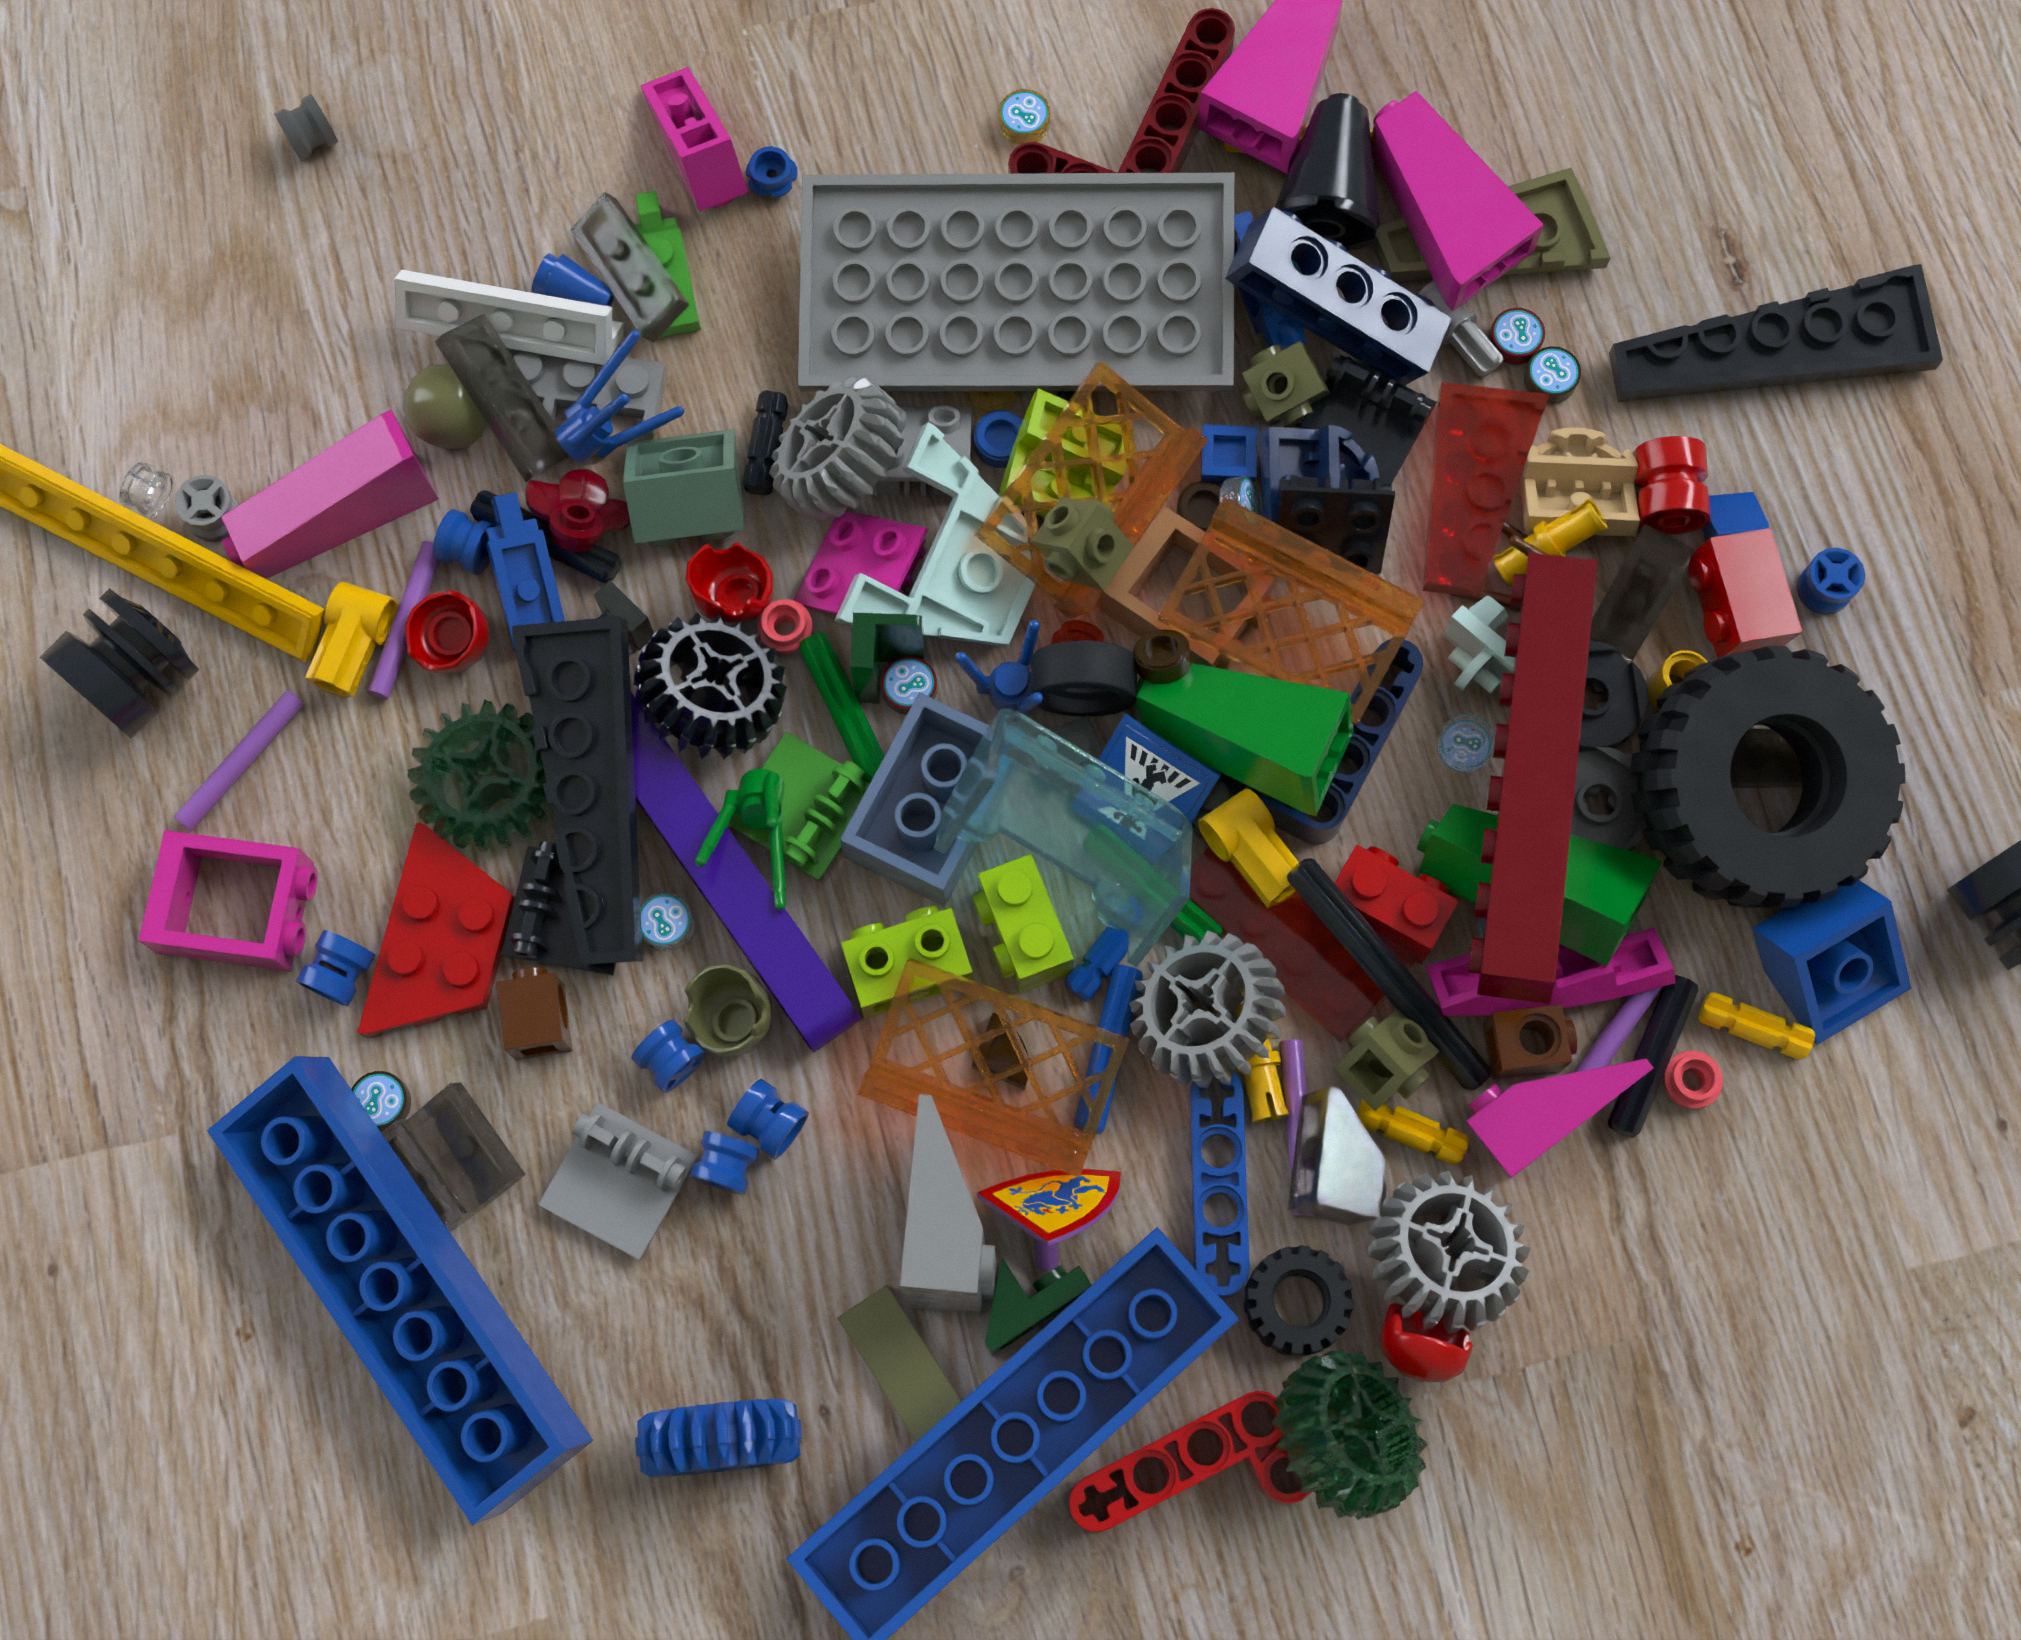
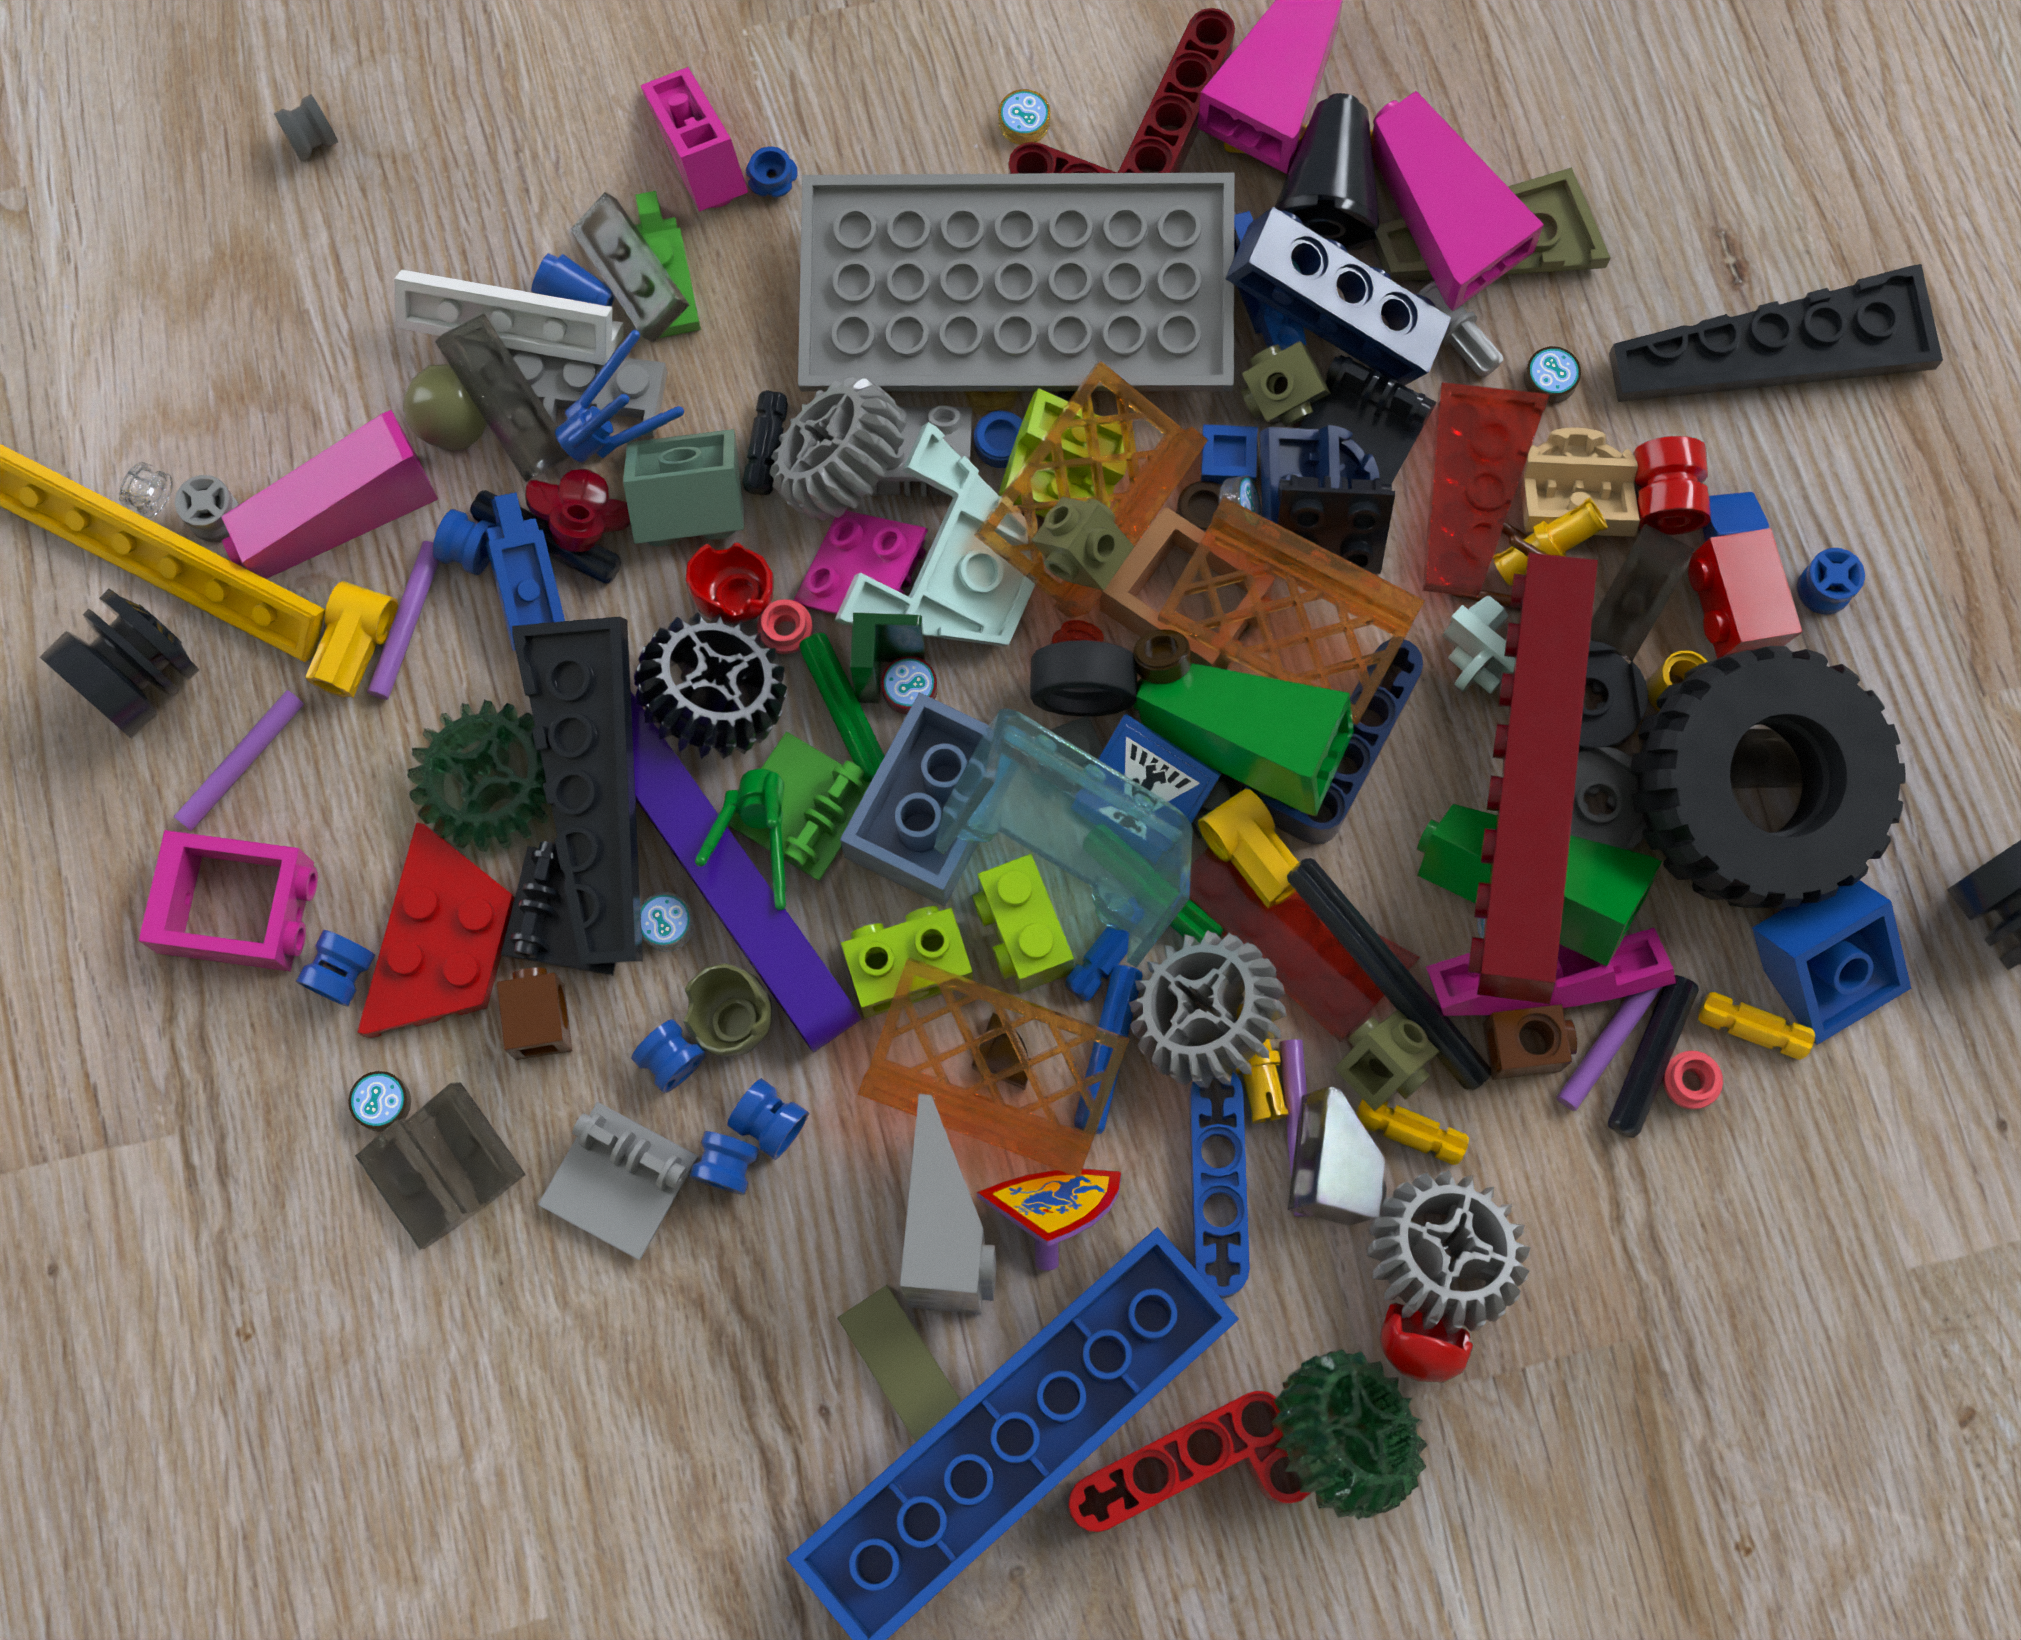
(399, 1287): blue brick -> none
(446, 633): red hair -> none
(615, 604): pearl dark grey plate -> none
(718, 1437): blue gear -> none
(1009, 681): blue plant -> none
(1016, 1314): dark green slope -> none
(1336, 1299): black tyre -> none
(1396, 902): red brick -> none
(1465, 743): clear tile -> none
(1517, 335): tile -> none
(1539, 1113): dark pink slope -> none

